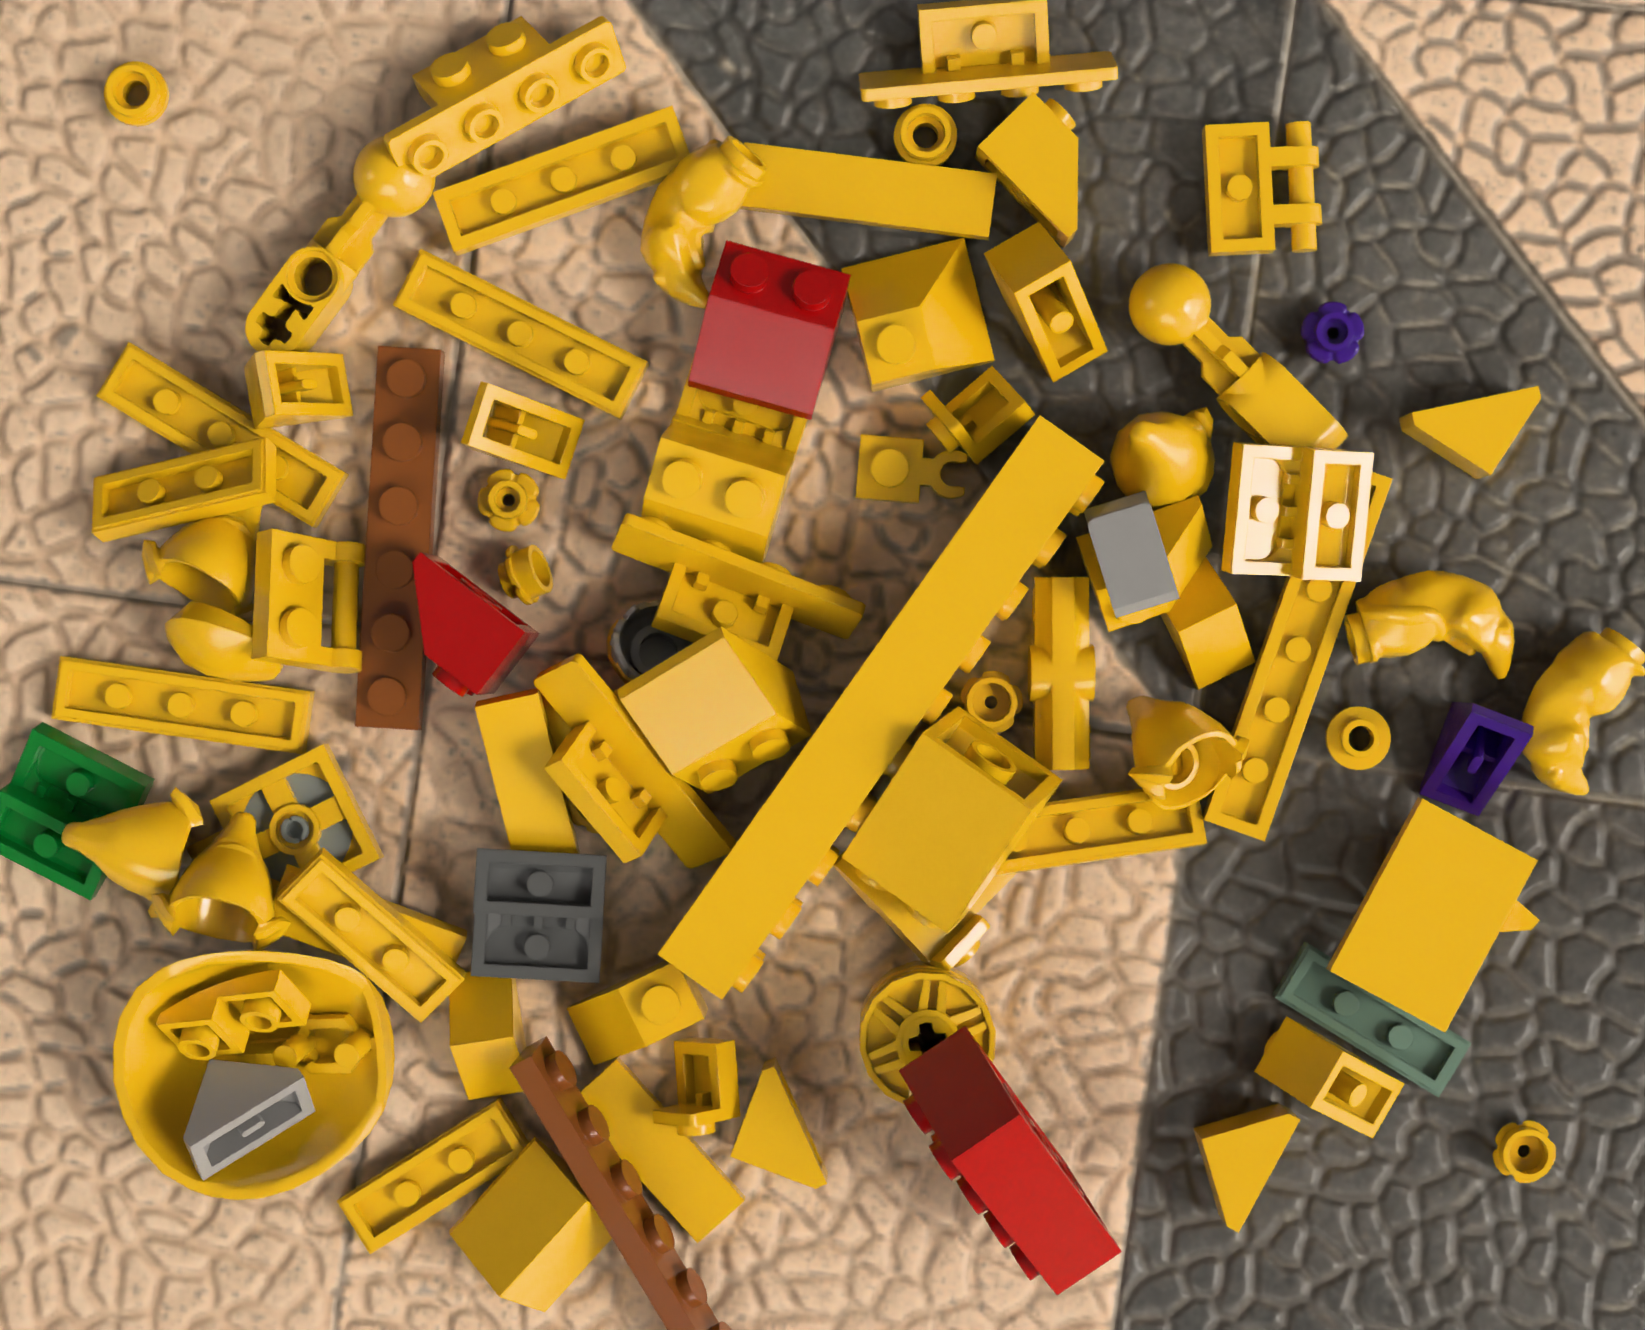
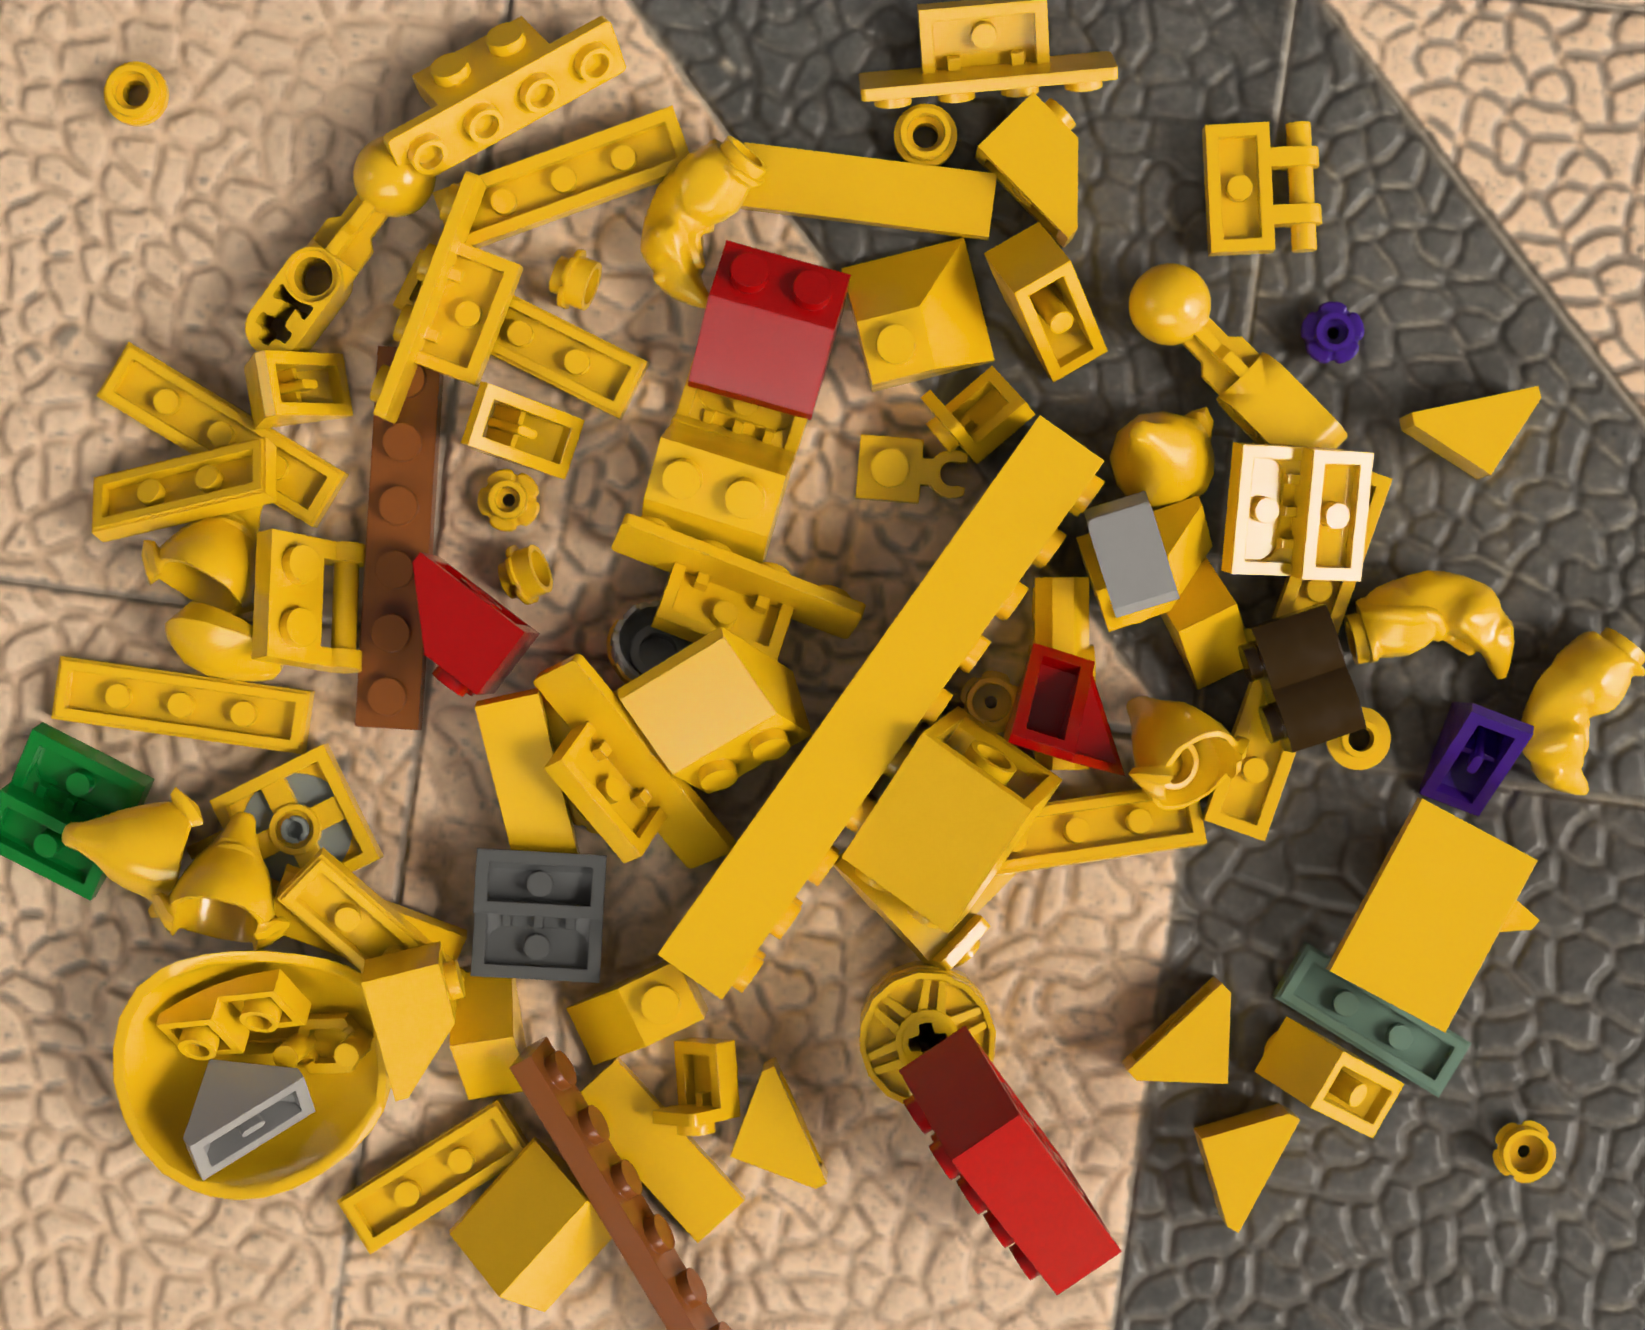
(411, 1009): none -> yellow slope
(455, 310): none -> yellow bracket
(575, 280): none -> yellow plate
(1062, 711): none -> red slope
(1190, 1043): none -> yellow slope
(1302, 679): none -> dark brown brick

